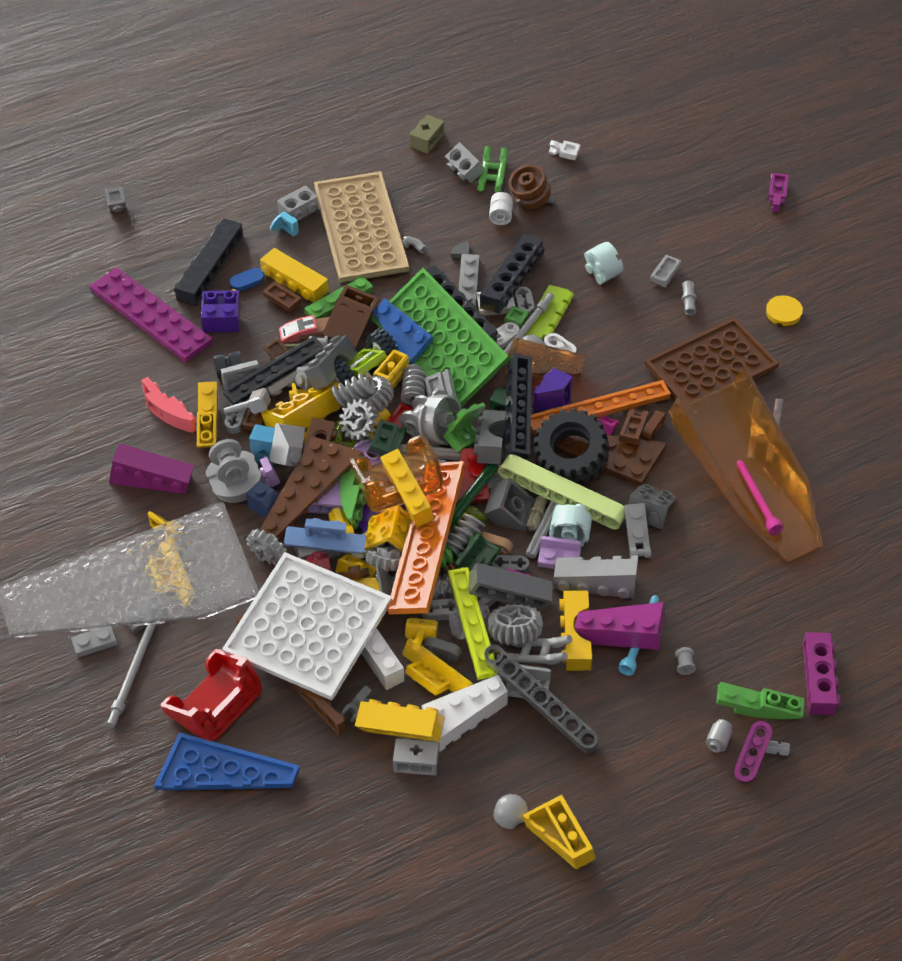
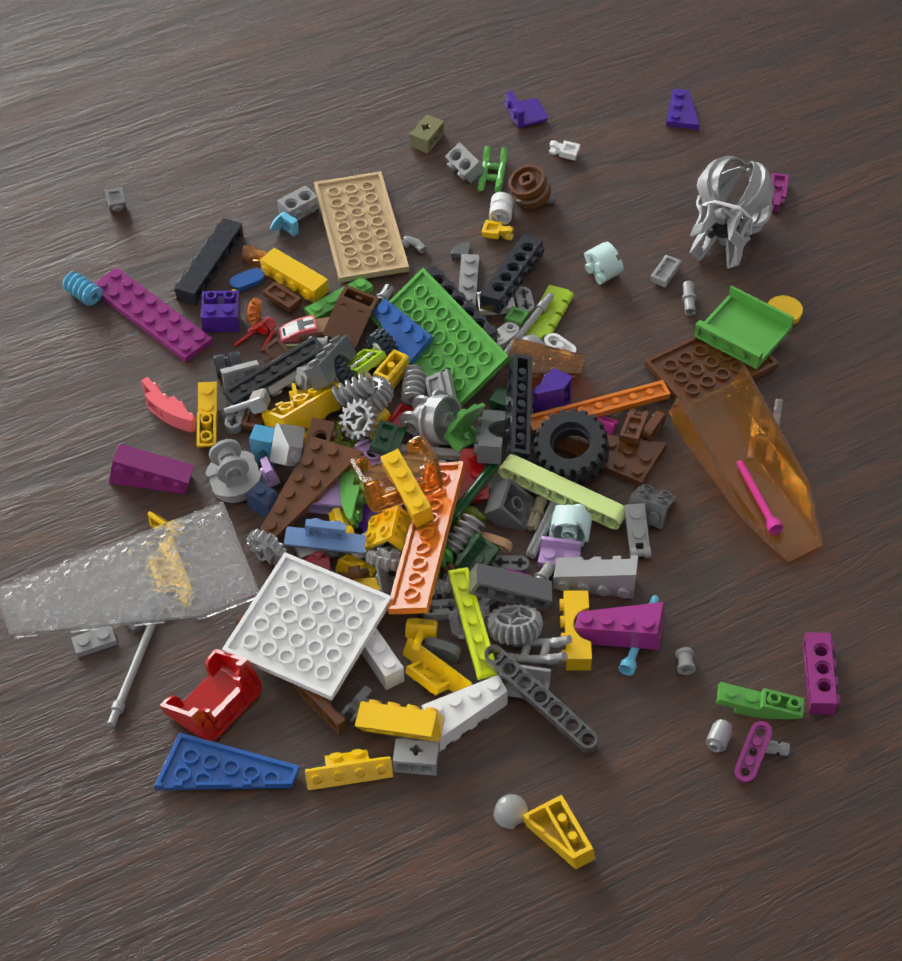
(82, 288): none -> medium azure piece
(252, 253): none -> clear orange cone
(254, 311): none -> orange gear
(265, 327): none -> red plant
(348, 769): none -> yellow bracket
(385, 293): none -> light grey pin
(495, 229): none -> yellow plate
(524, 112): none -> dark purple bracket
(546, 571): none -> light grey pin
(682, 111): none -> dark purple wing
(744, 217): none -> light grey piece
(745, 328): none -> bright green panel

